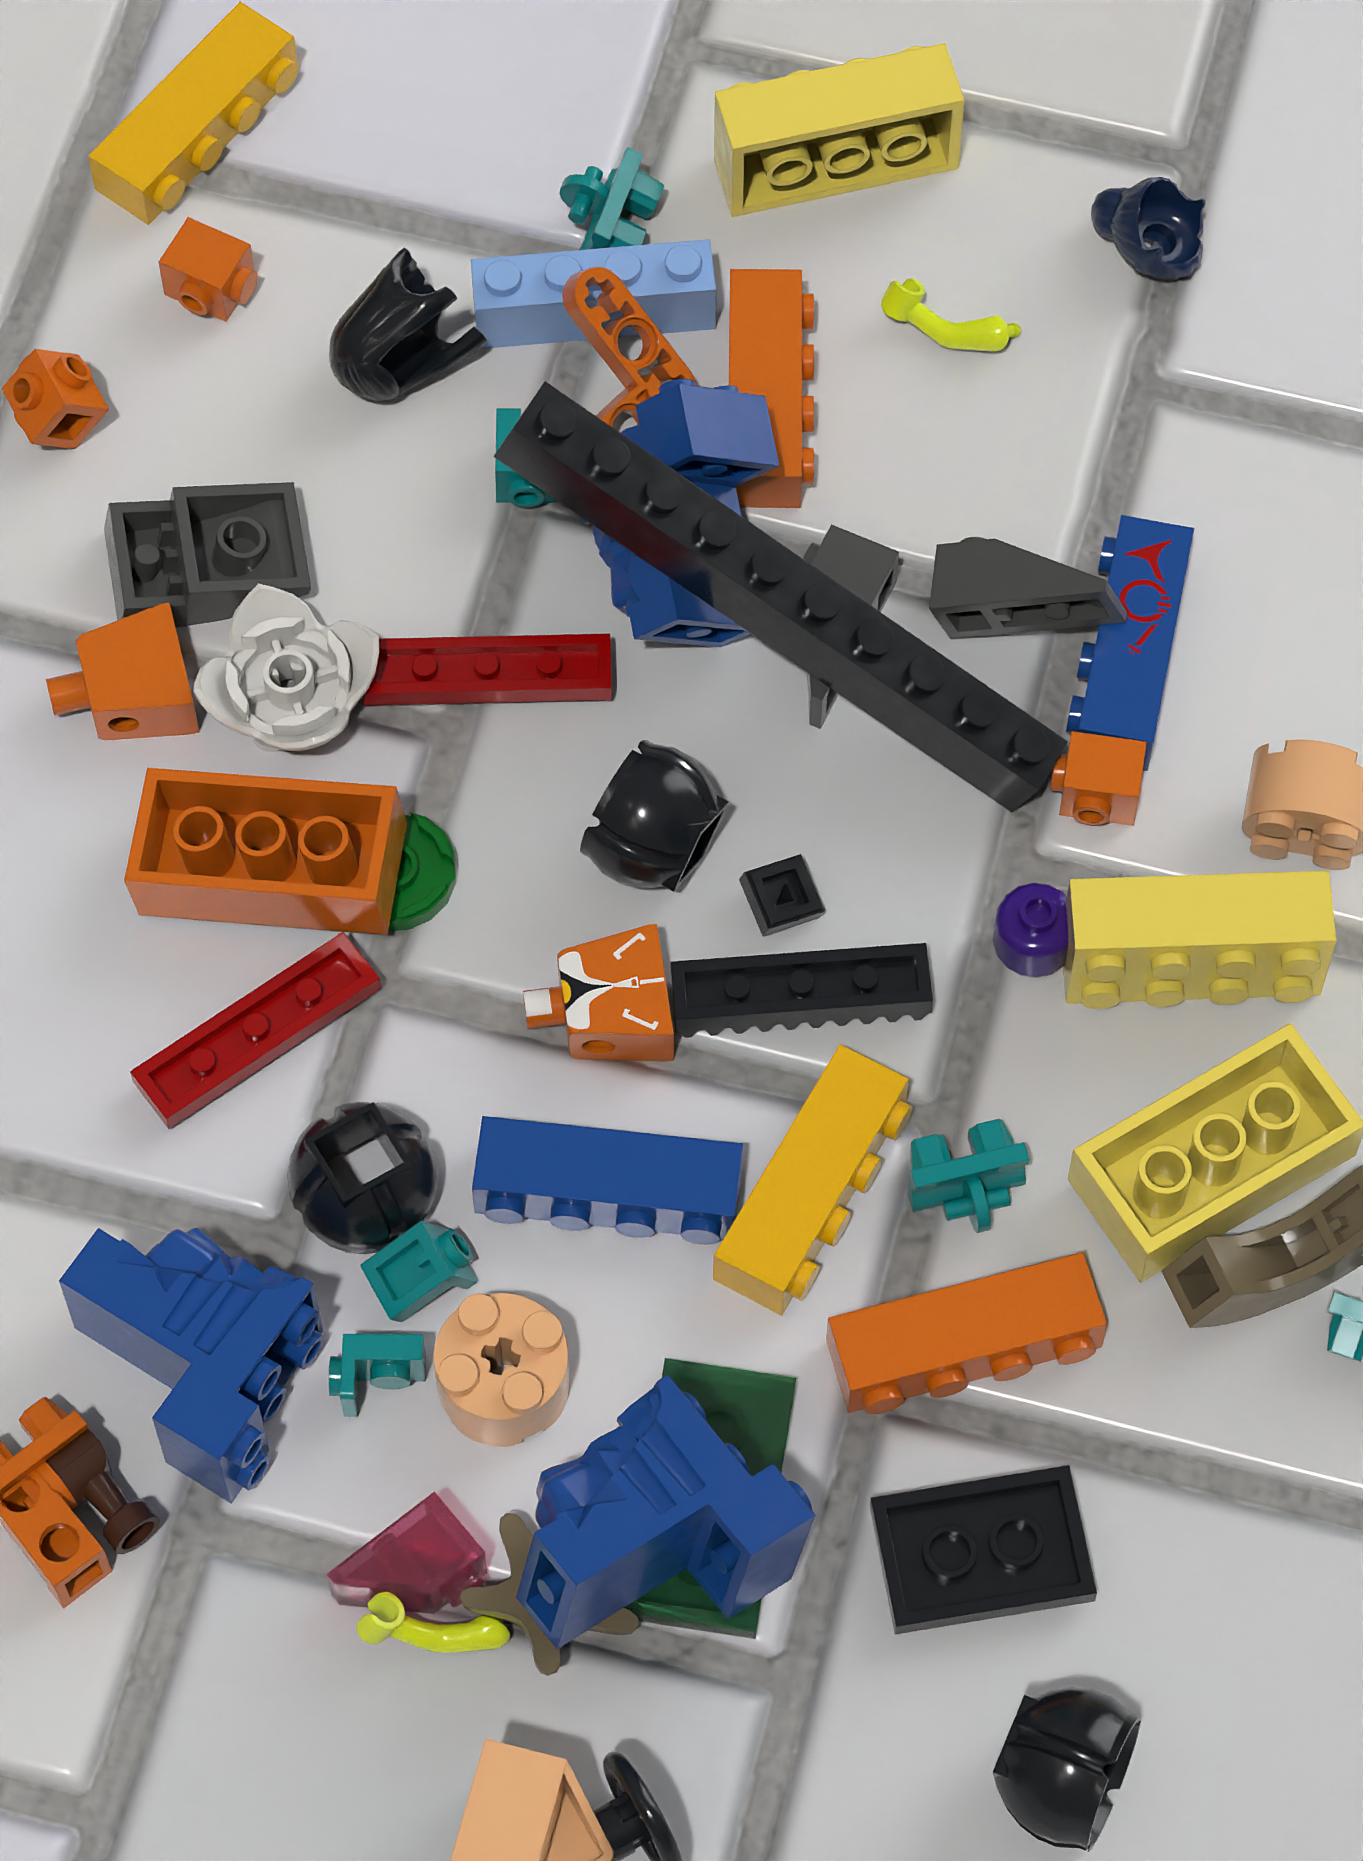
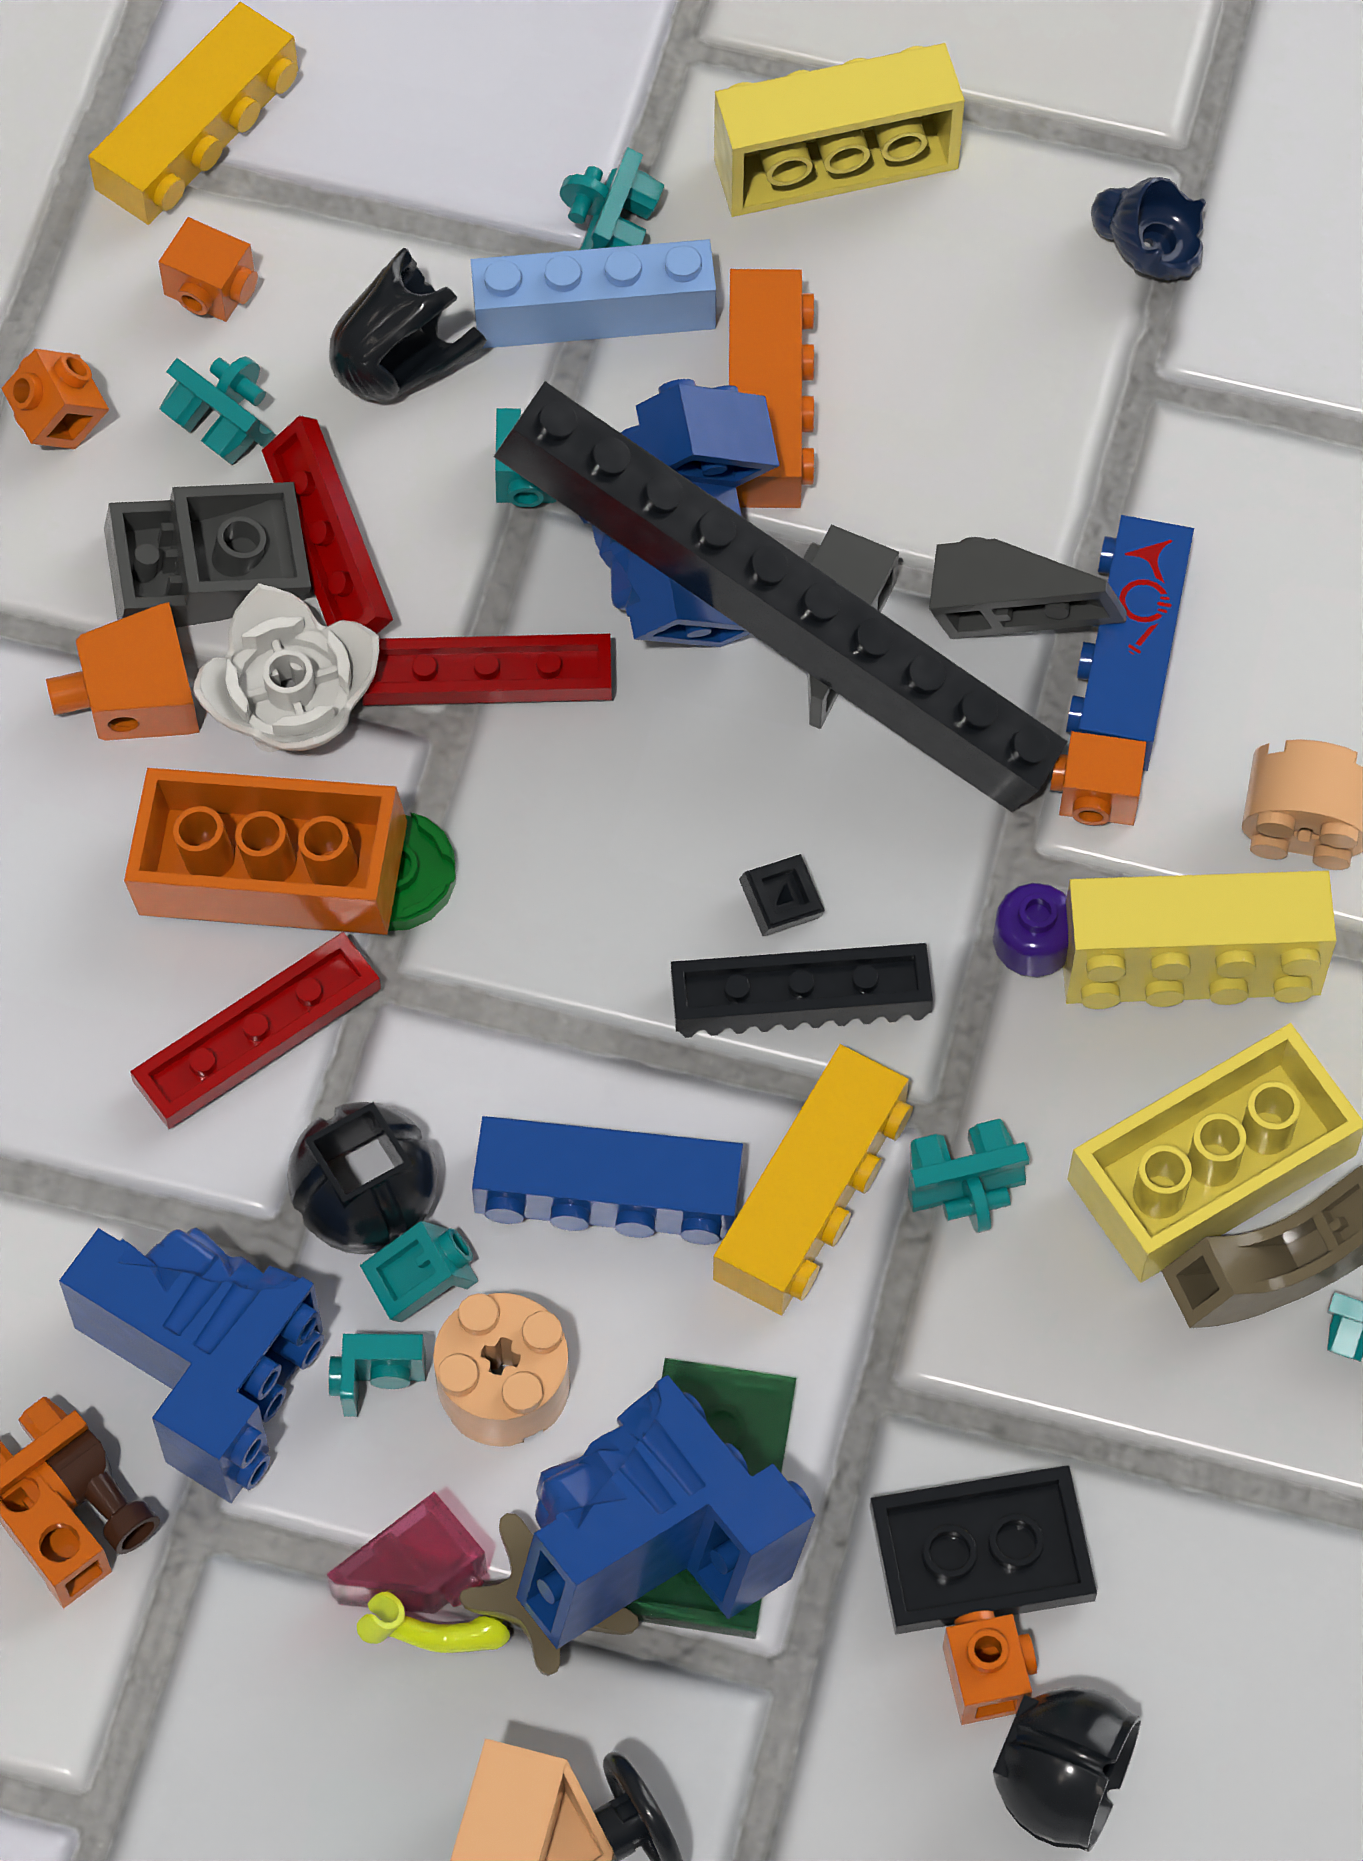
(194, 395): none -> teal hips
(332, 541): none -> red plate
(609, 999): orange torso -> none
(654, 819): black piece -> none
(655, 346): orange beam -> none
(966, 1334): orange brick -> none
(984, 334): neon yellow piece -> none
(988, 1665): none -> orange brick

